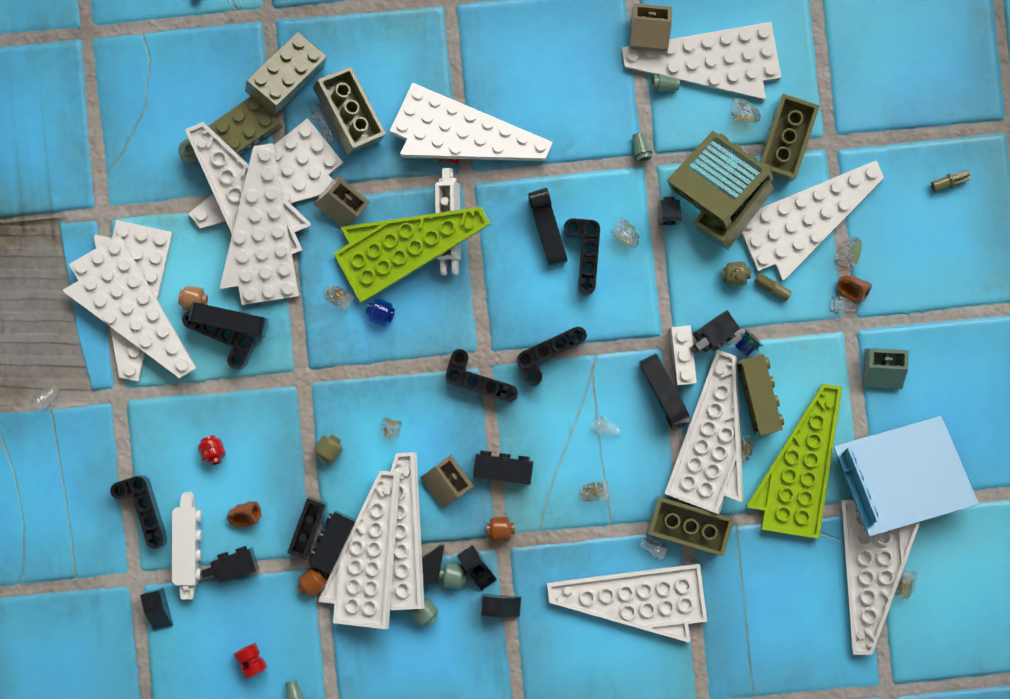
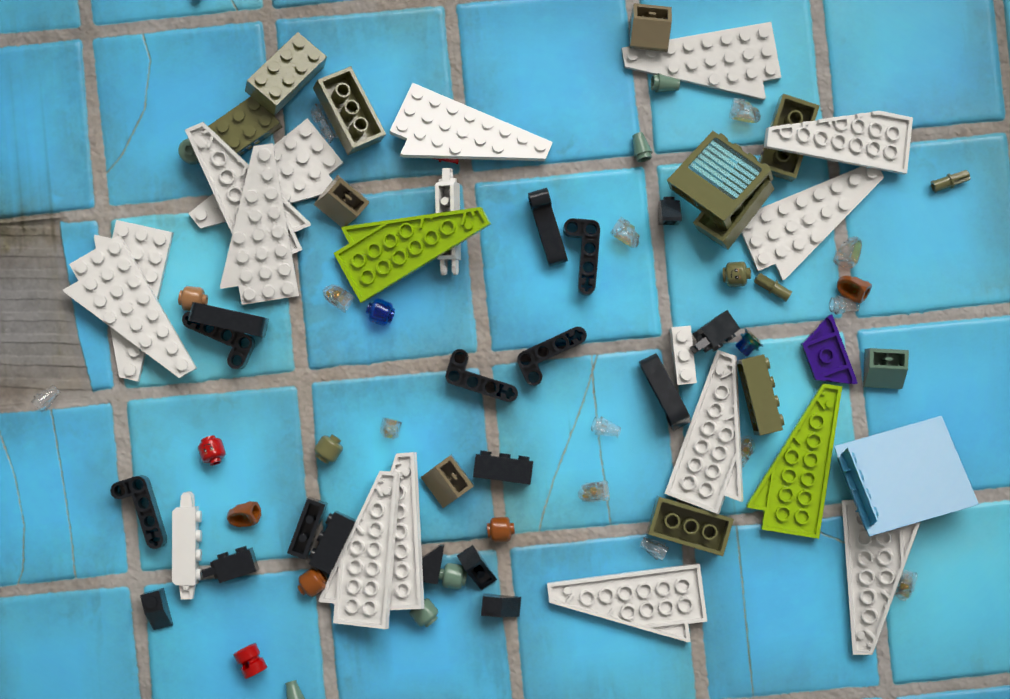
(827, 354): none -> dark purple wing
(864, 139): none -> white wing

